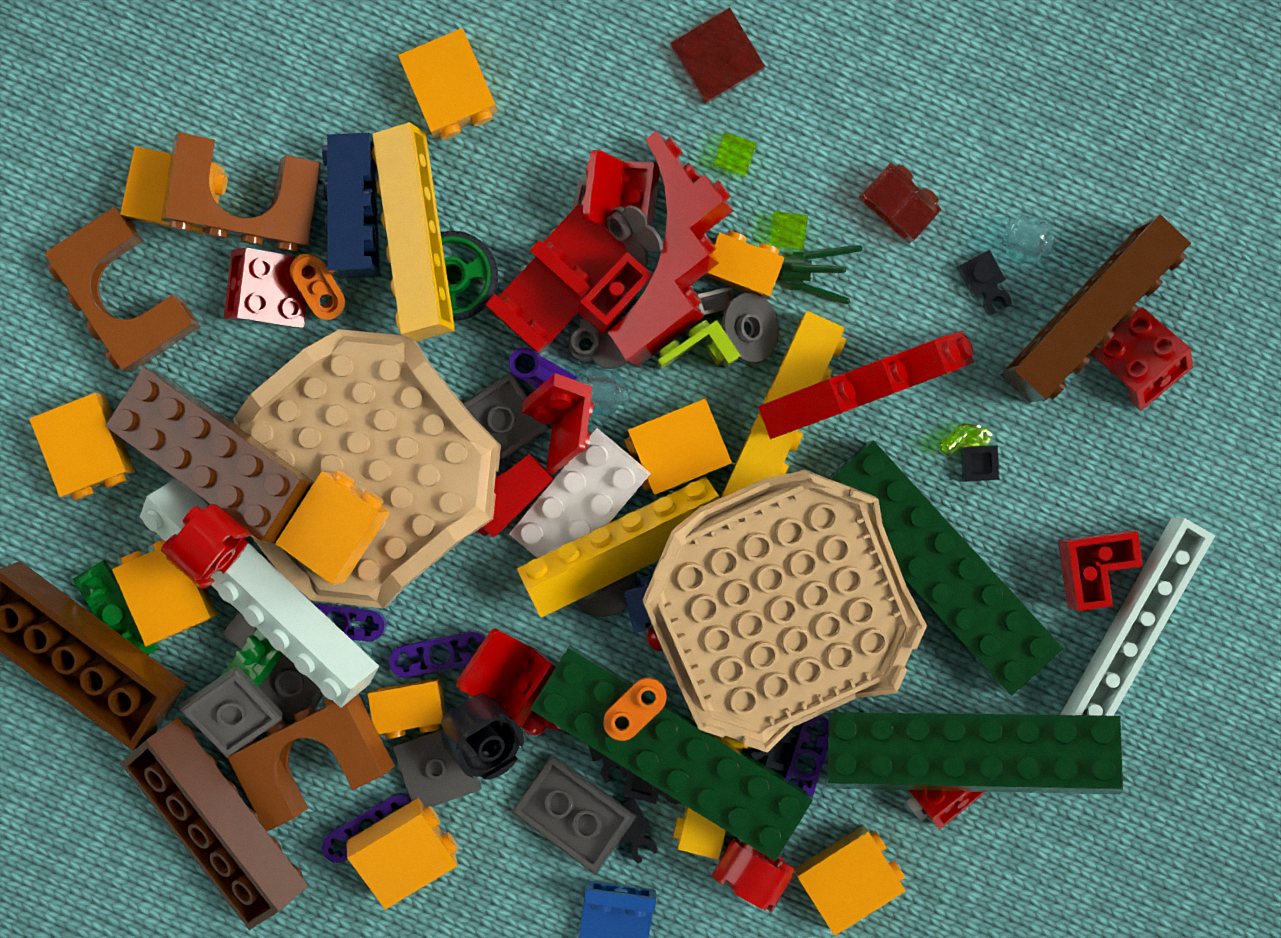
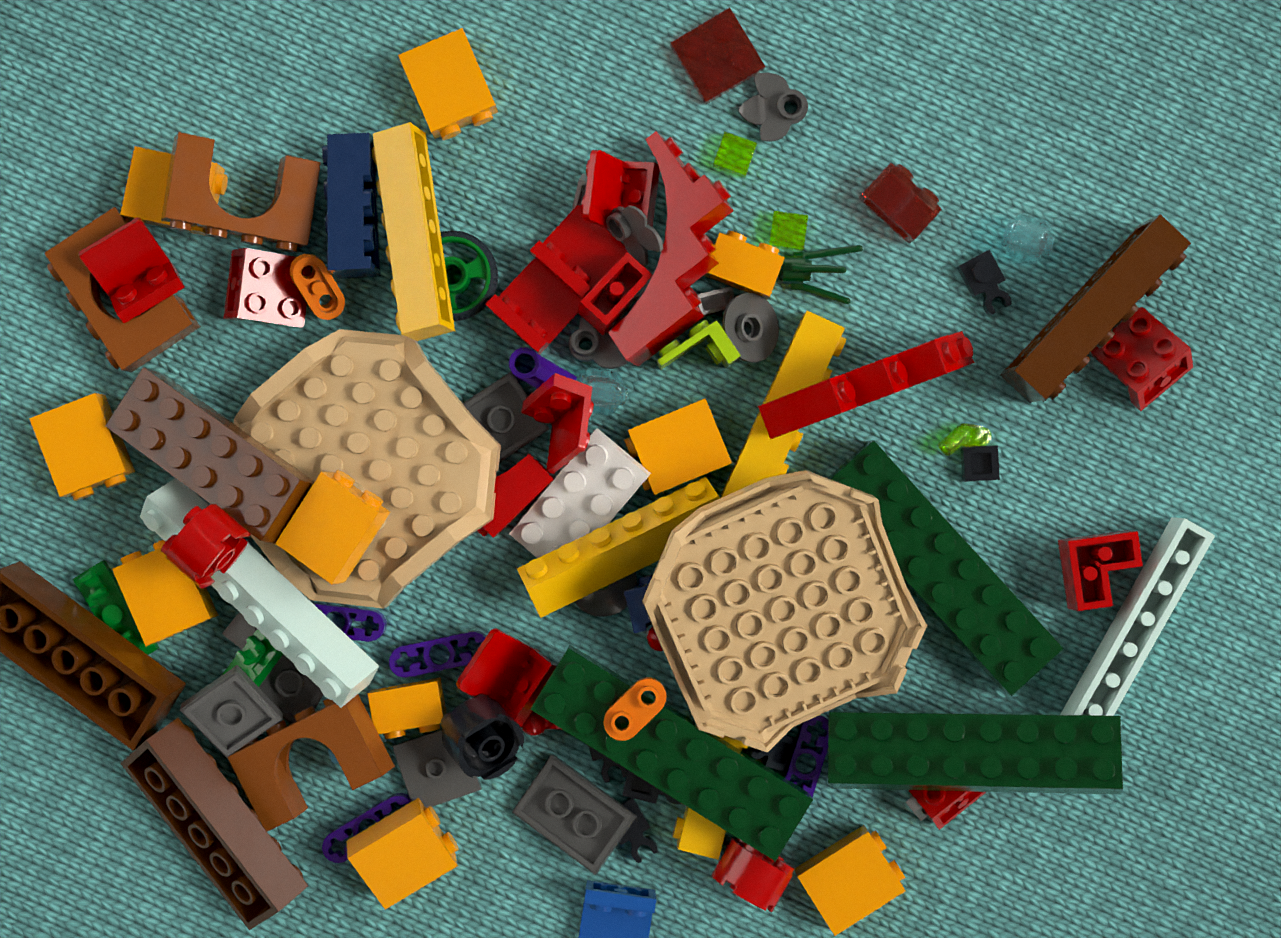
(132, 269): none -> red bracket
(768, 106): none -> dark grey plate

